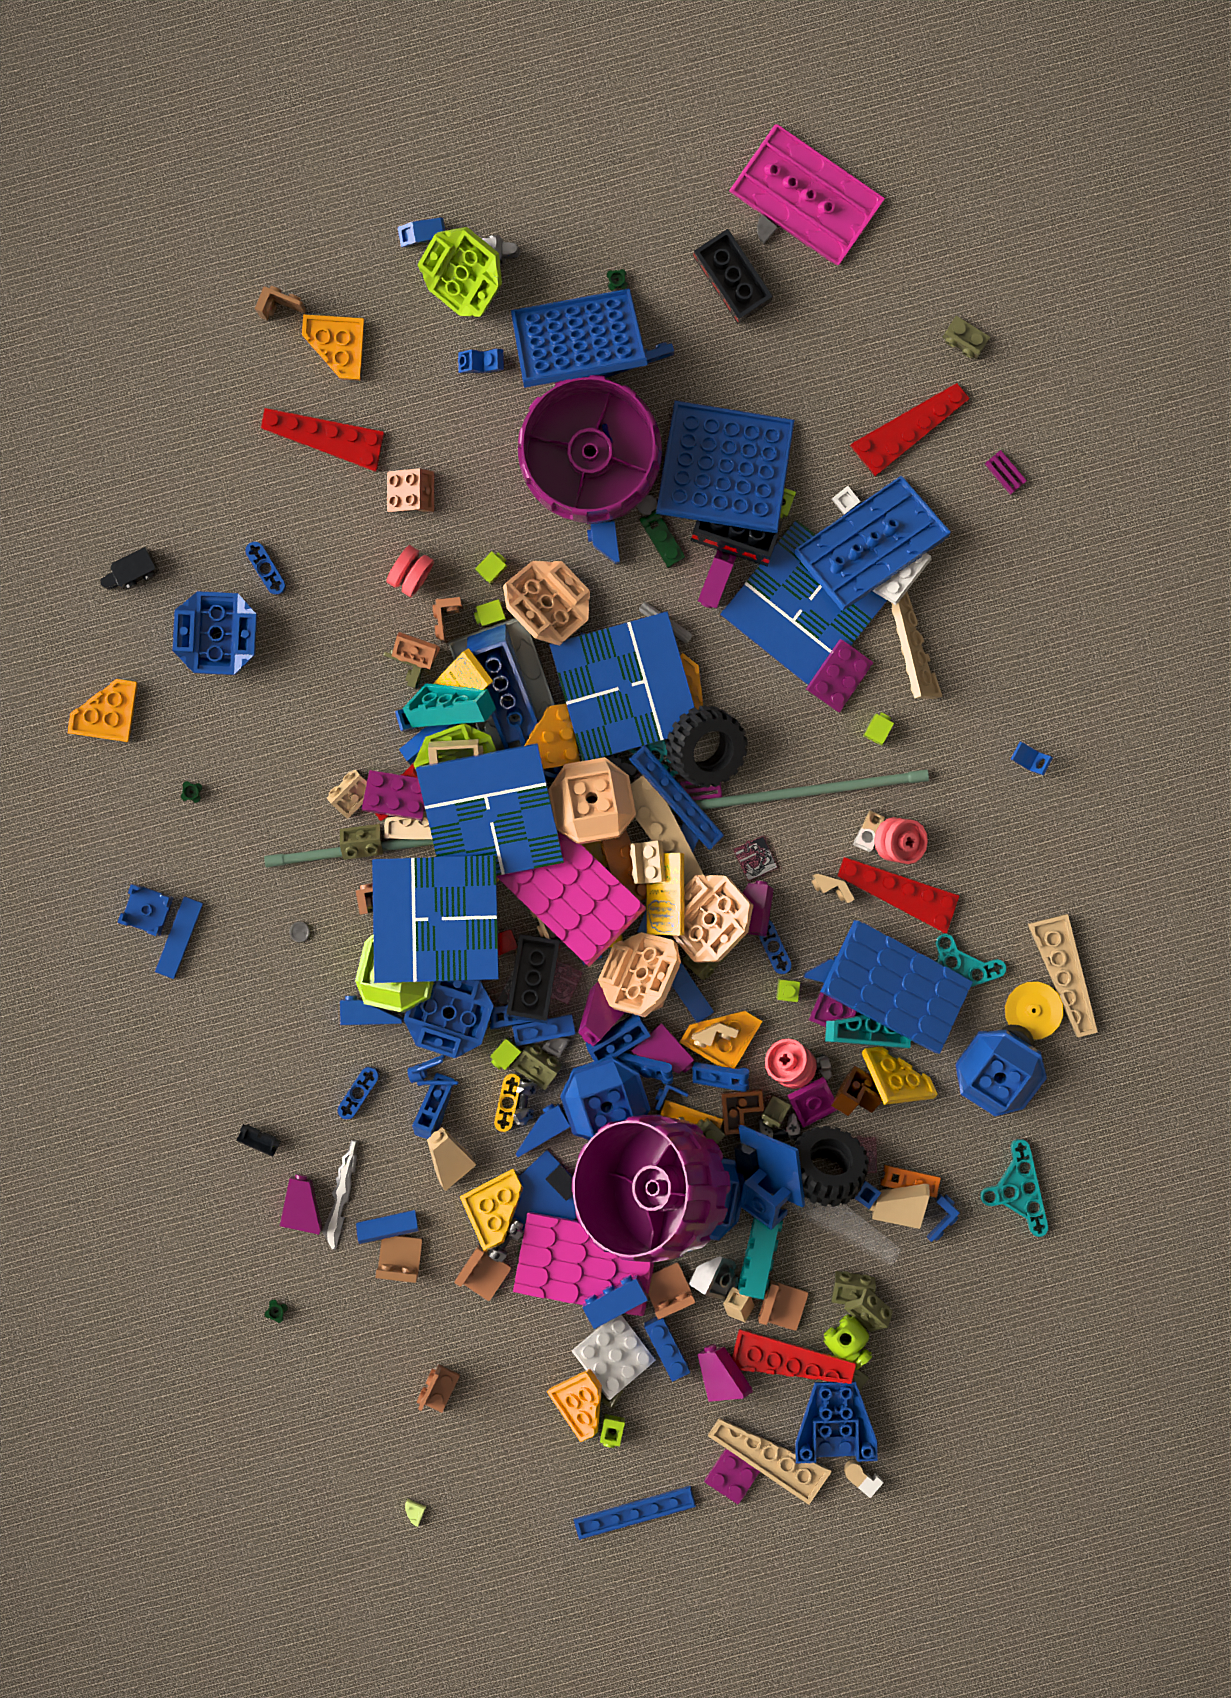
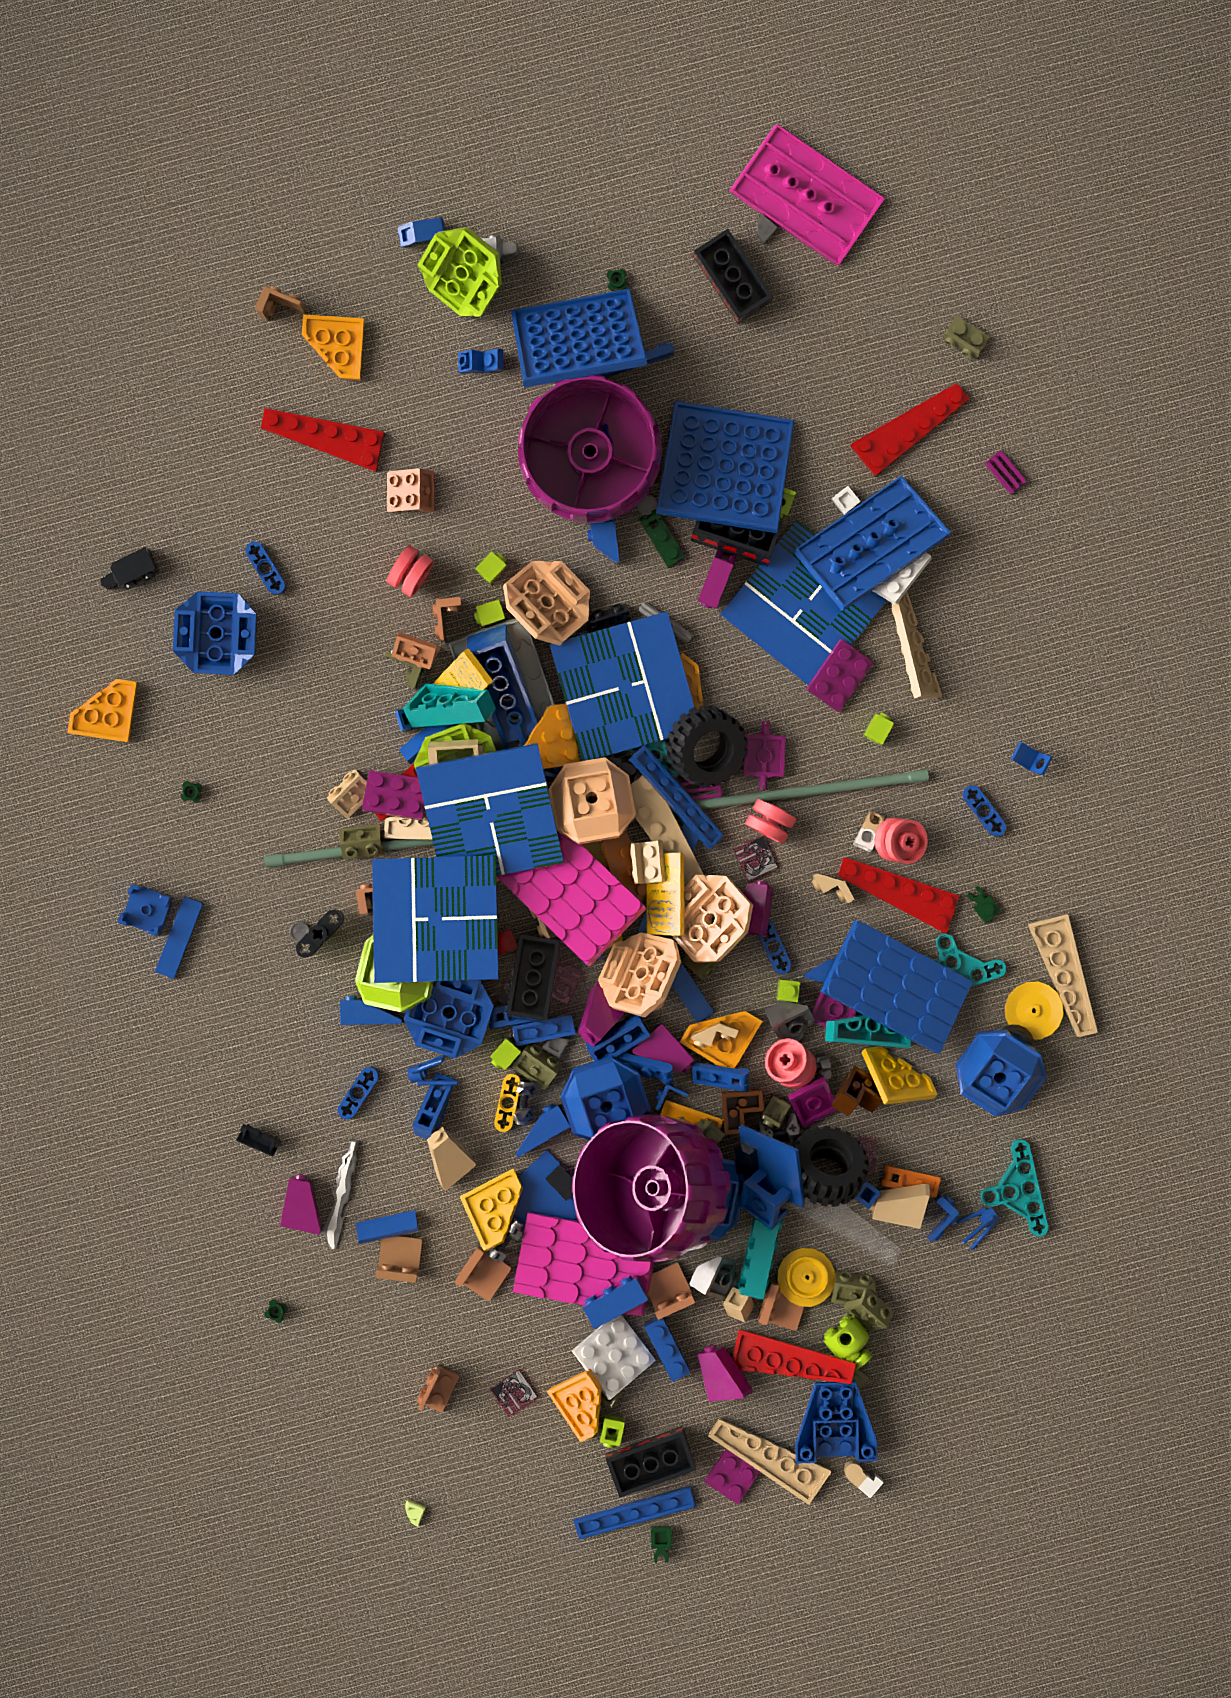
(311, 937): none -> black axle
(514, 1392): none -> piece
(617, 614): none -> black hinge
(650, 1461): none -> black brick
(660, 1540): none -> dark green plate
(764, 755): none -> magenta plate
(771, 819): none -> coral wheel
(789, 1020): none -> flat silver slope
(793, 1272): none -> yellow piece
(985, 907): none -> dark green plate
(988, 1220): none -> blue plant
(997, 819): none -> blue beam

